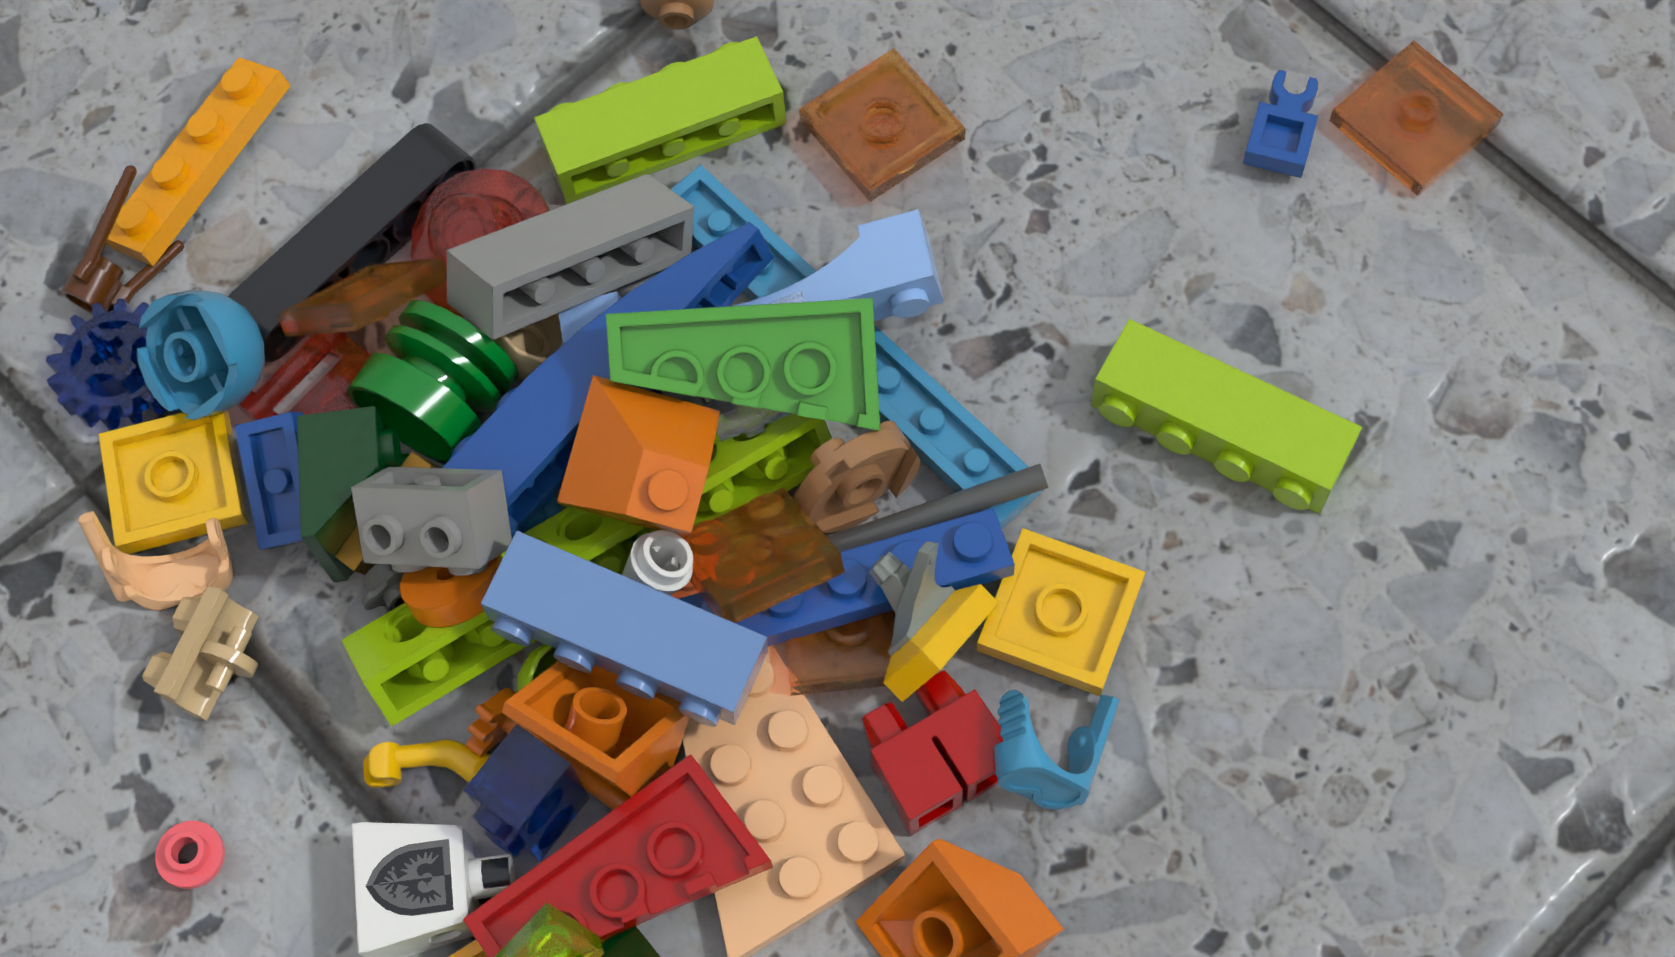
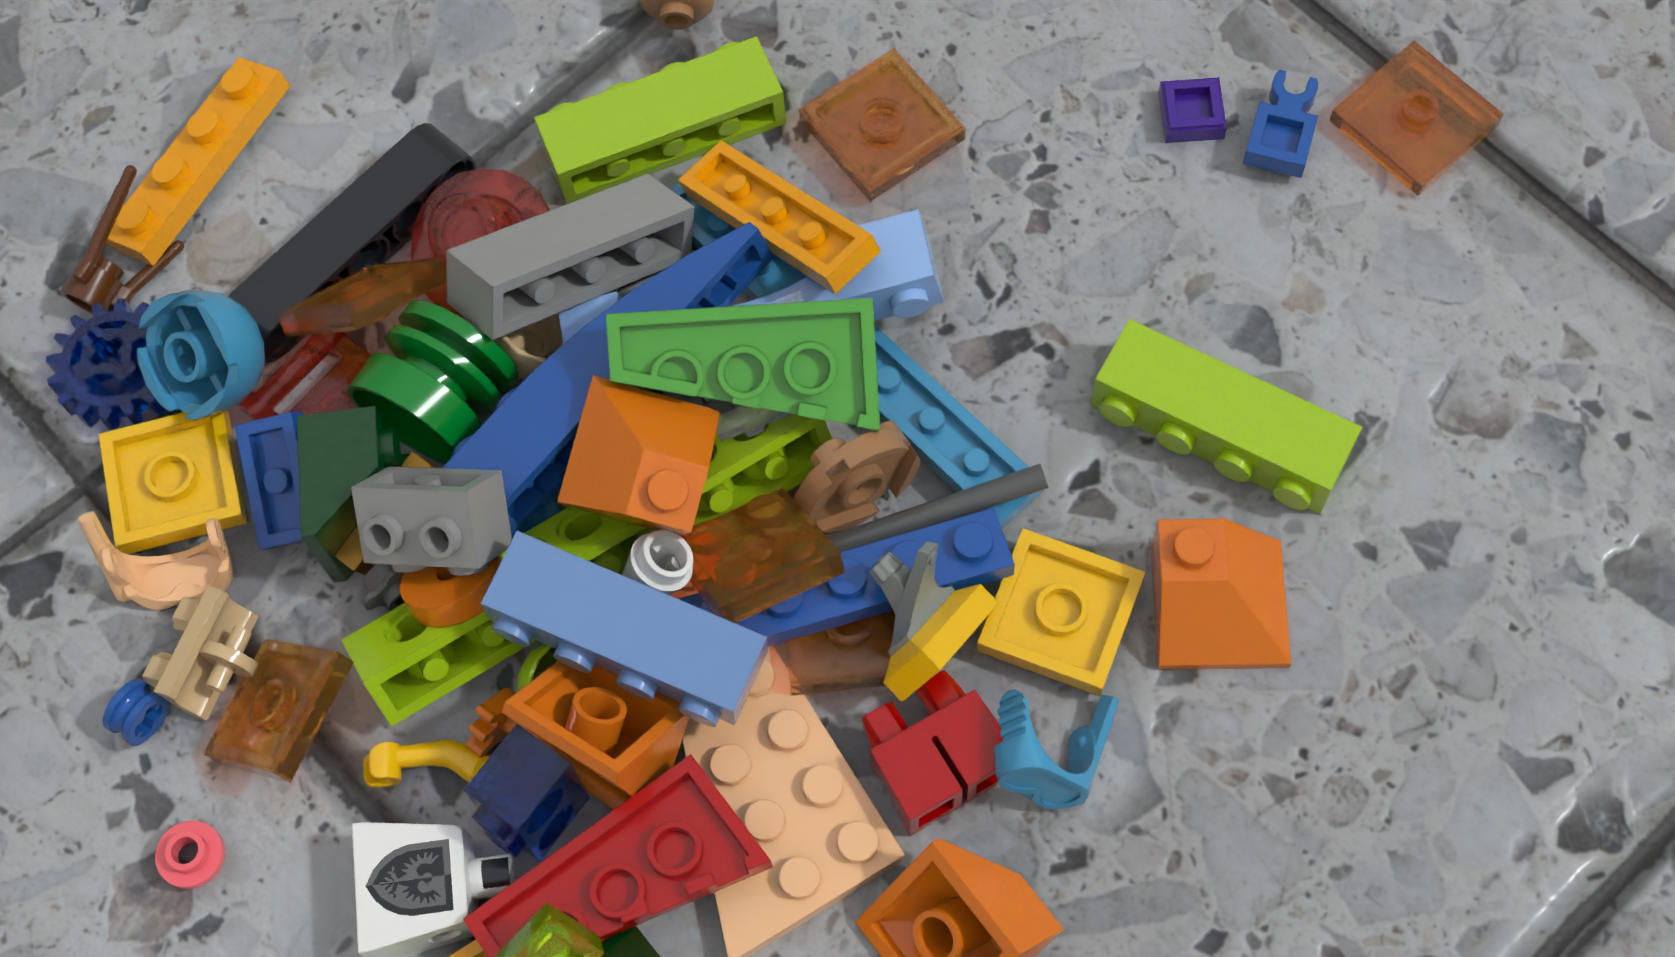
(135, 712): none -> blue bush
(278, 709): none -> clear orange plate
(790, 221): none -> light orange plate
(1192, 110): none -> dark purple tile
(1218, 596): none -> orange slope

